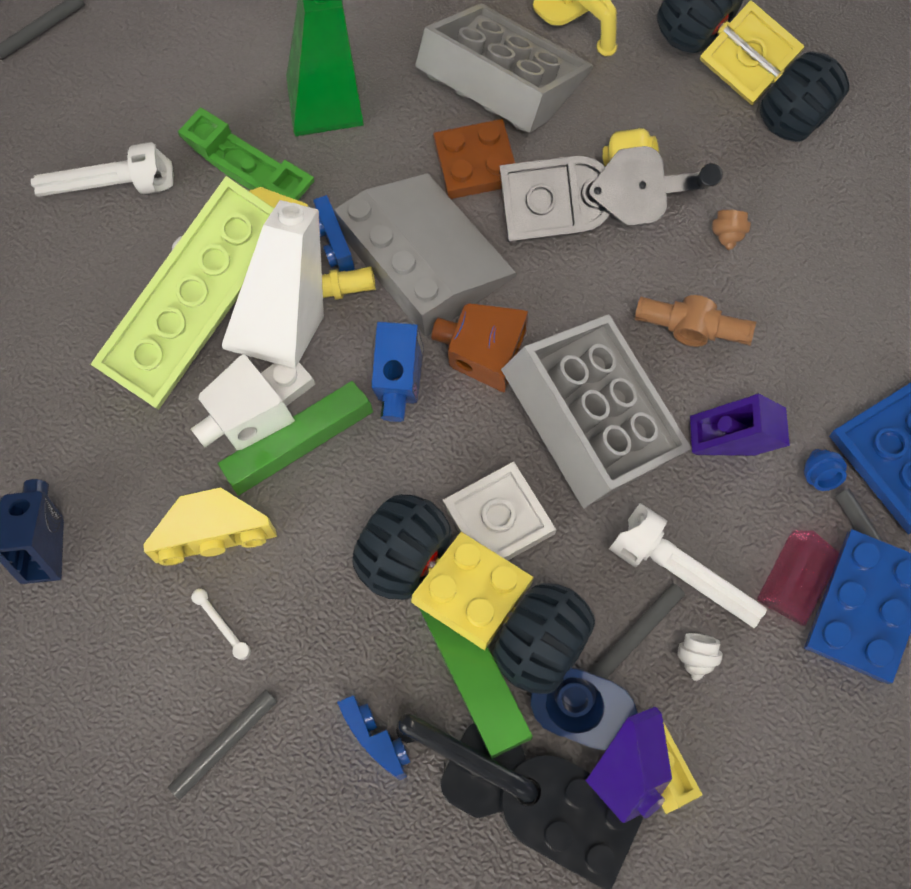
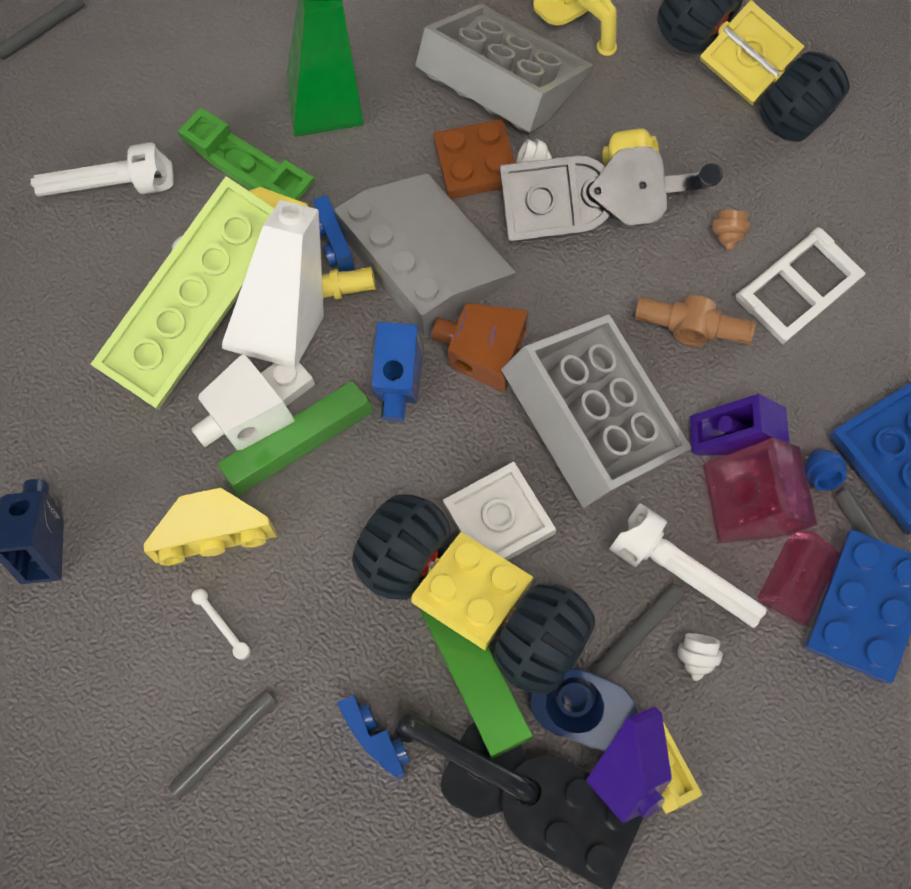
(533, 151): none -> white plate
(760, 492): none -> clear pink slope
(827, 246): none -> white window

